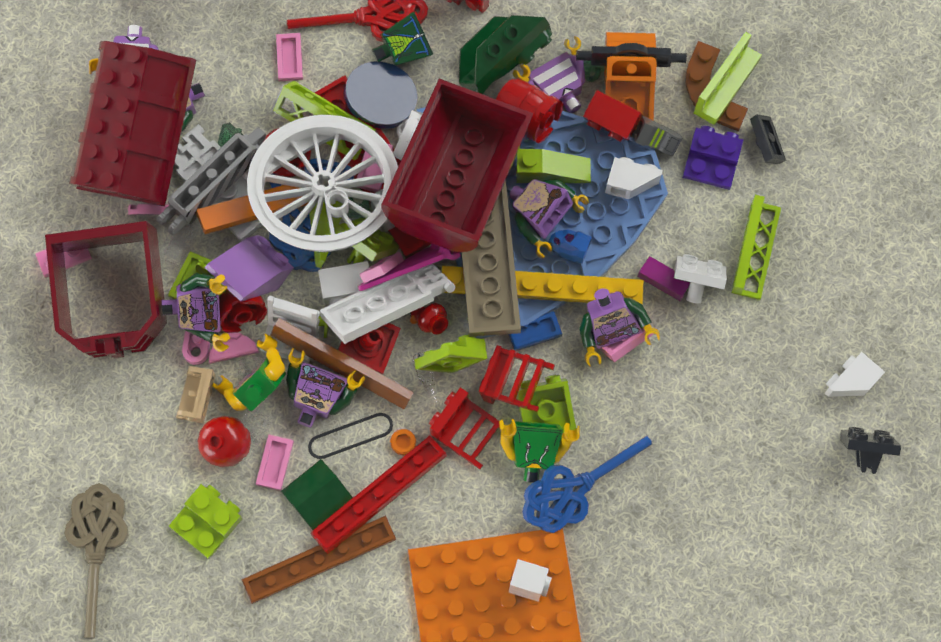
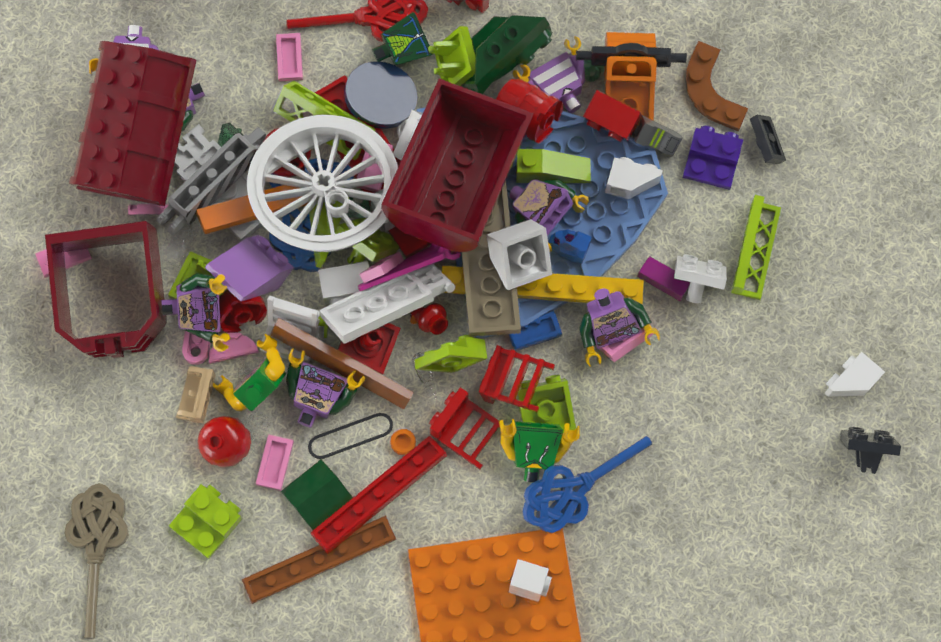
(455, 56): none -> lime plate
(520, 253): none -> white slope
(727, 81): lime fence -> none

